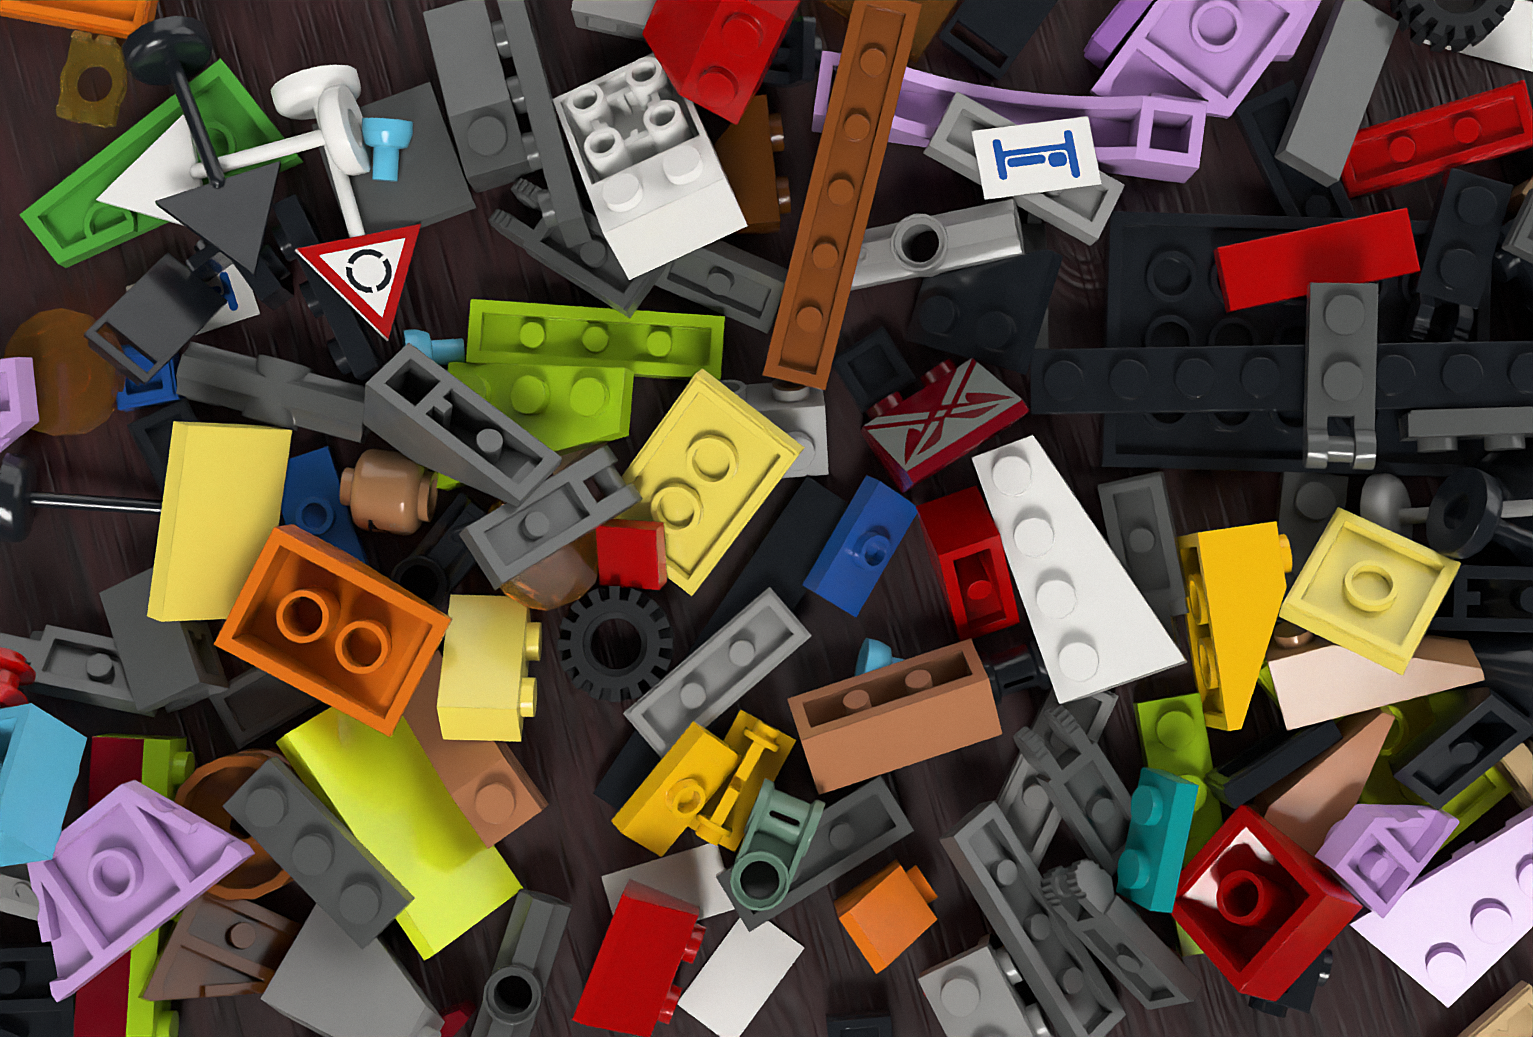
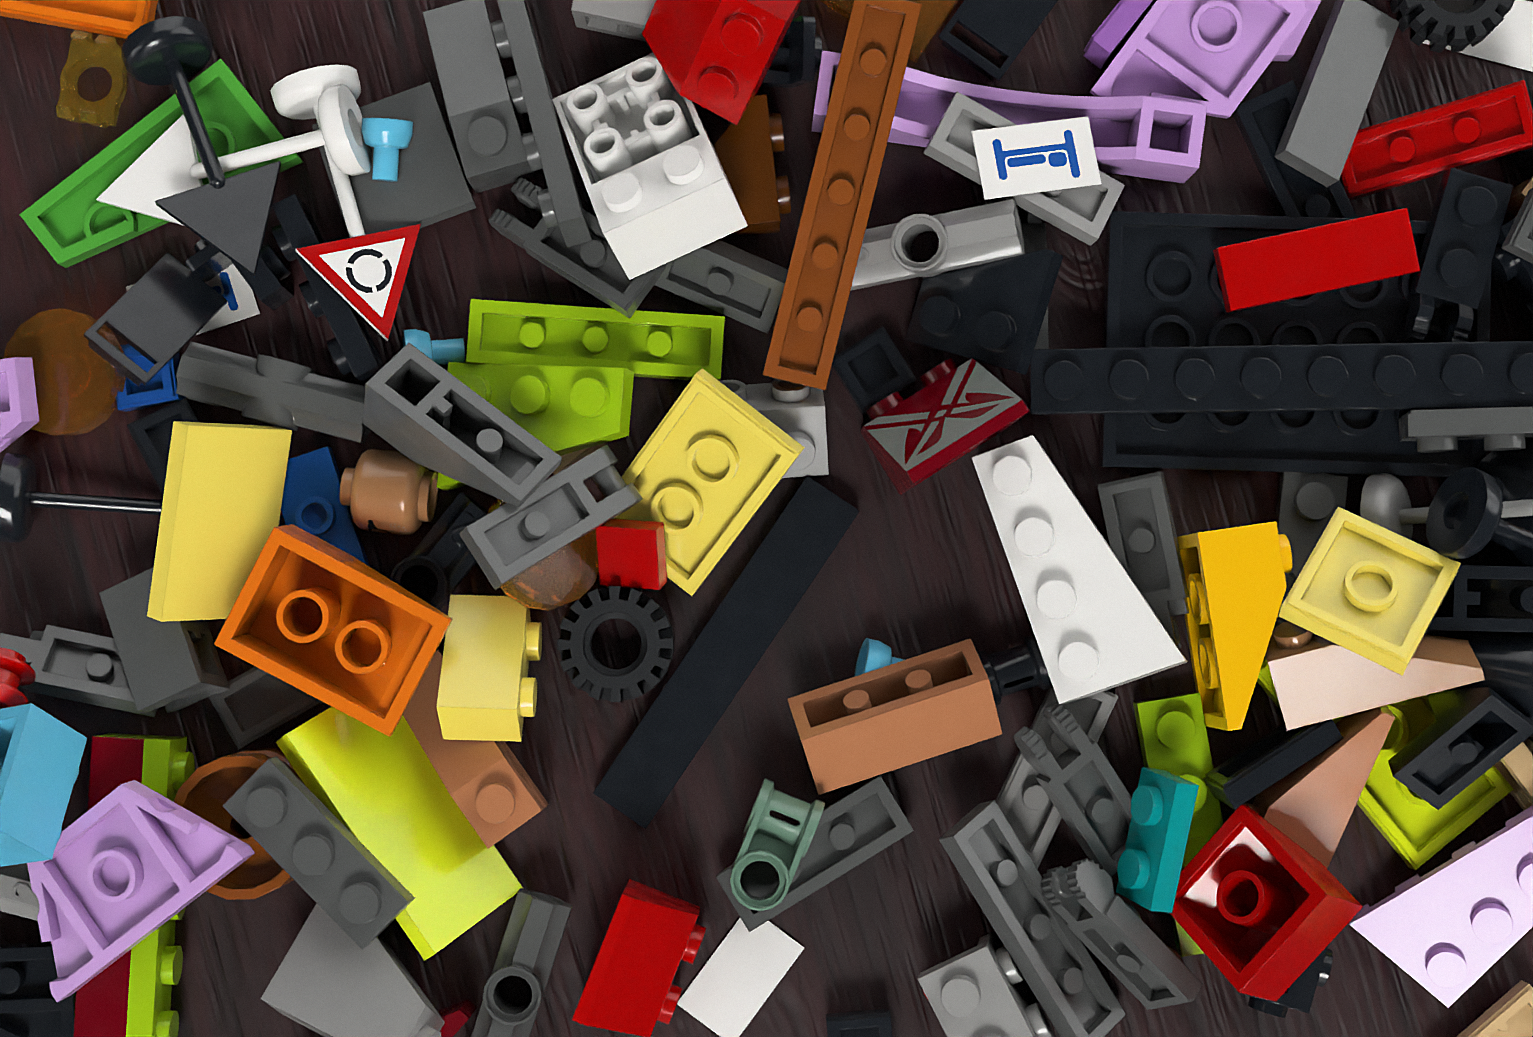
(219, 950): reddish brown wing -> none
(677, 789): yellow plate -> none
(682, 875): white sticker -> none
(718, 672): light grey tile -> none
(729, 808): yellow hinge -> none
(861, 546): blue plate -> none
(887, 912): orange slope -> none
(969, 563): red slope -> none
(1340, 373): dark grey plate -> none
(1384, 849): lavender wing -> none

